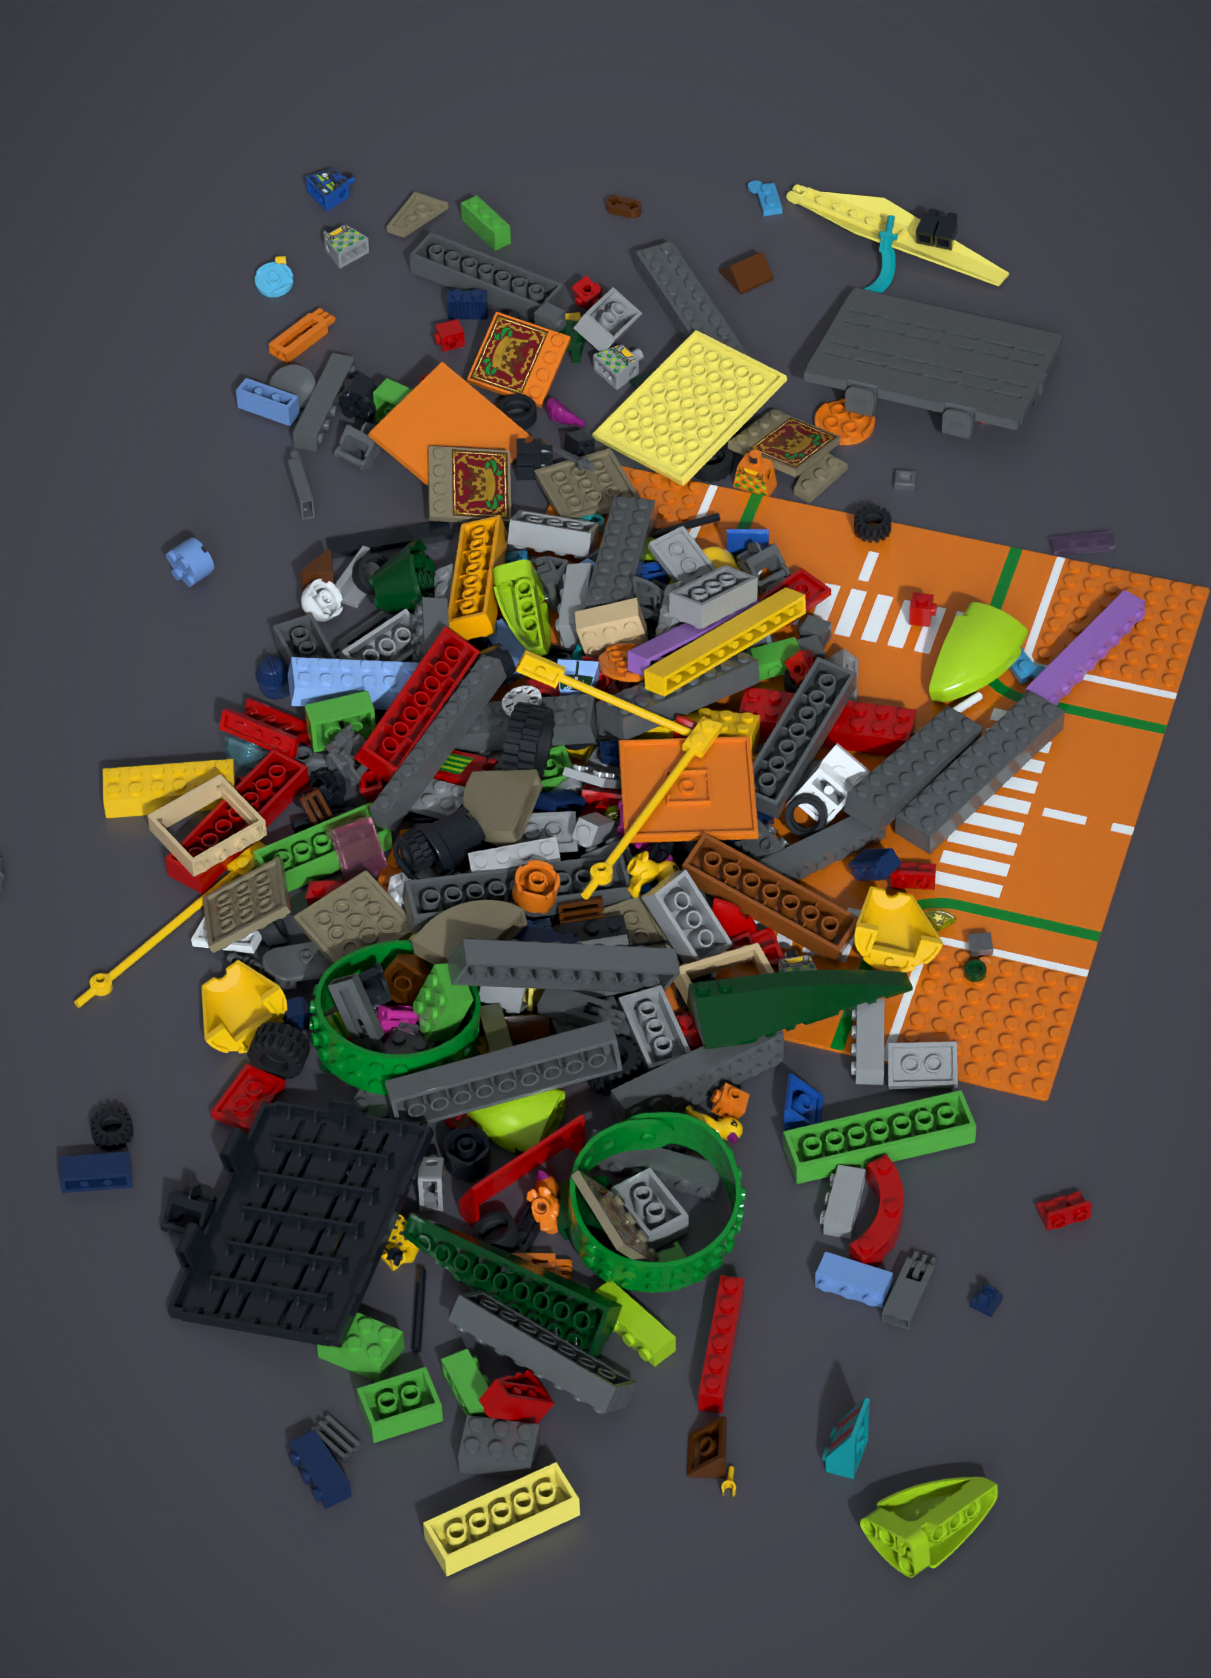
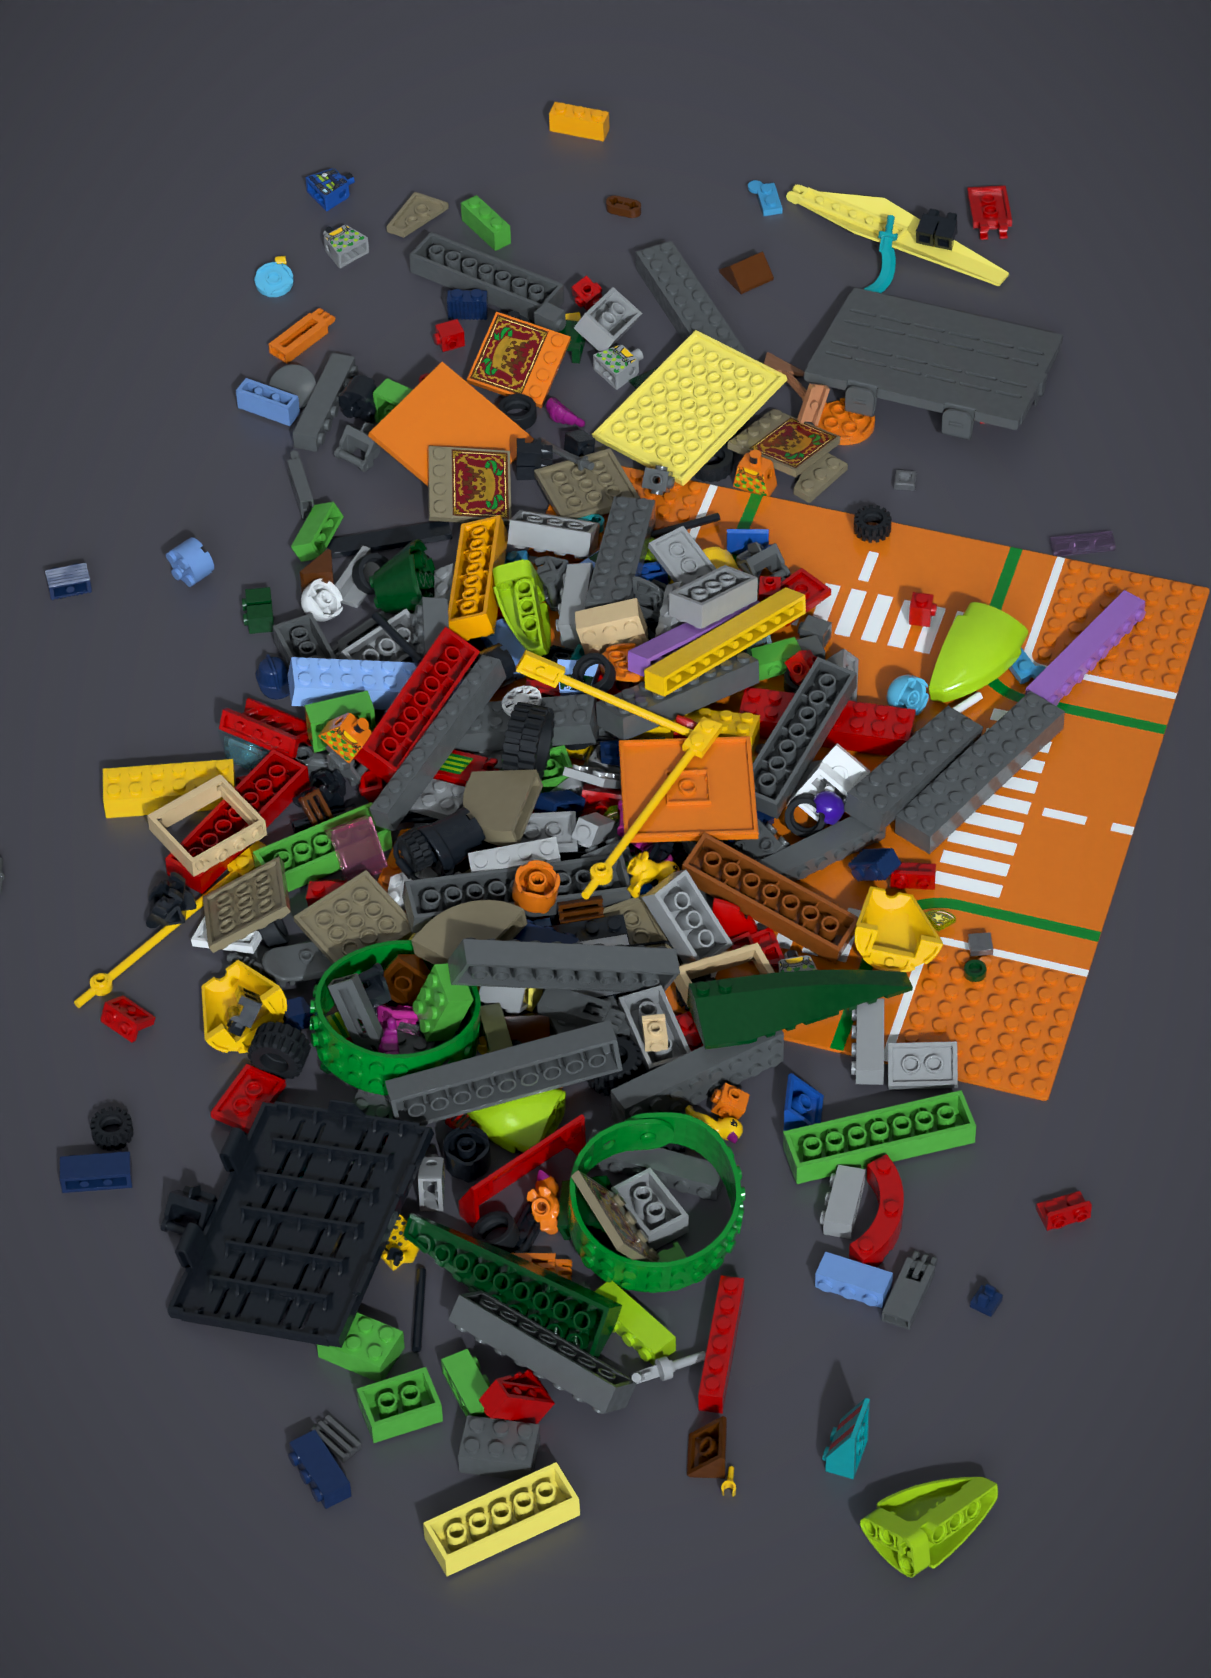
(68, 581): none -> dark blue brick
(126, 1017): none -> red bracket
(169, 902): none -> black piece
(245, 1012): none -> hips
(259, 610): none -> dark green piece
(317, 531): none -> bright green brick
(346, 735): none -> orange torso
(389, 1041): none -> magenta piece
(397, 637): none -> black bar
(579, 121): none -> light orange brick
(590, 659): none -> black tyre
(651, 478): none -> dark grey brick
(654, 1032): none -> tan brick
(664, 1368): none -> light grey piece
(768, 586): none -> red brick
(813, 398): none -> nougat piece
(830, 805): none -> dark purple hair
(908, 692): none -> medium azure cylinder
(989, 210): none -> red tile

